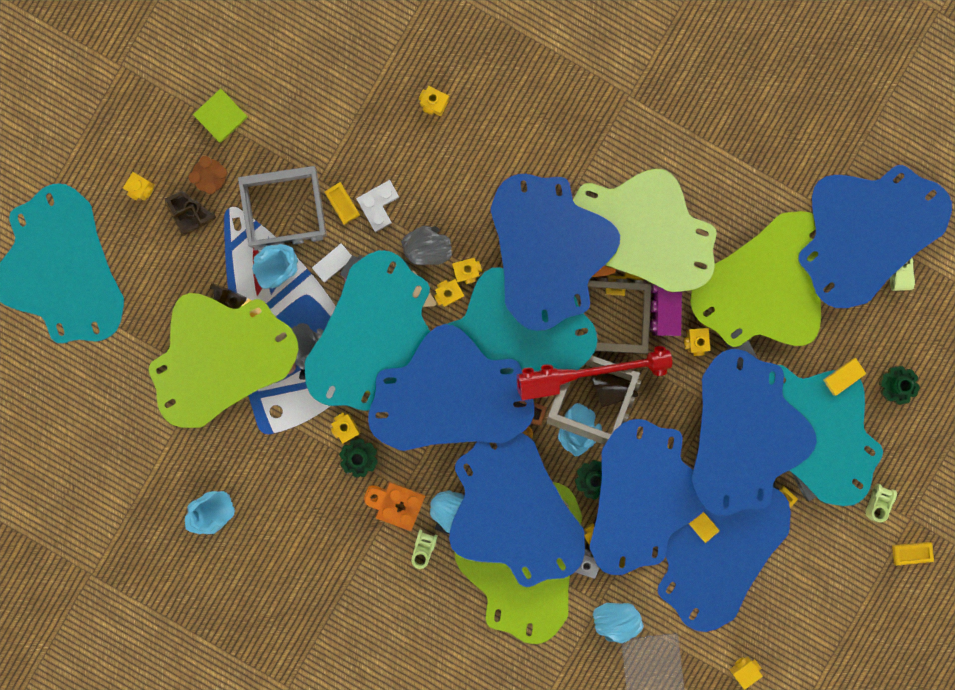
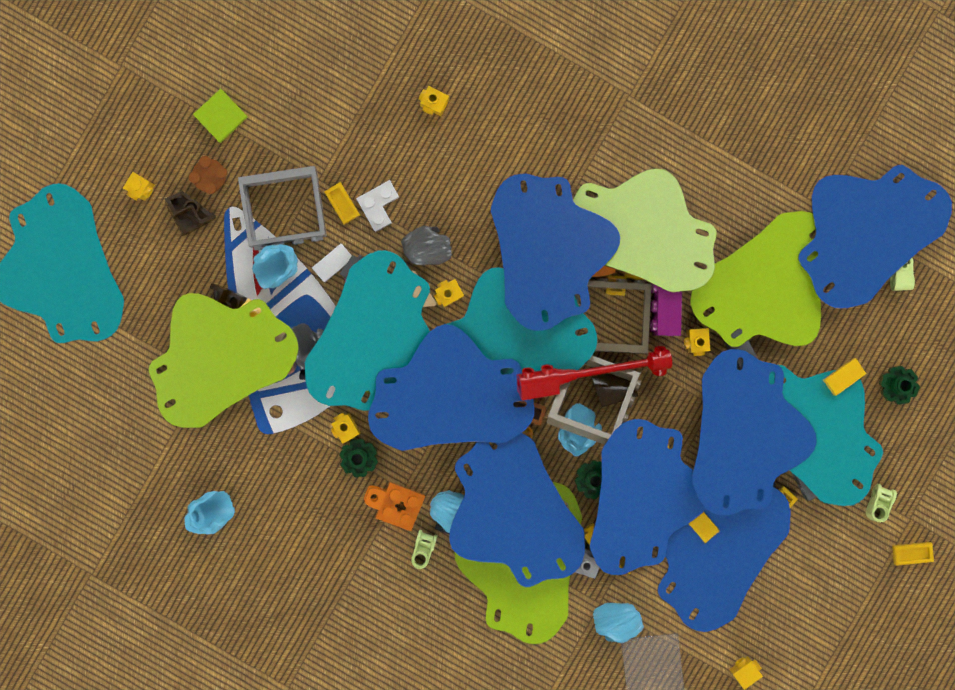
(467, 270): yellow brick -> none

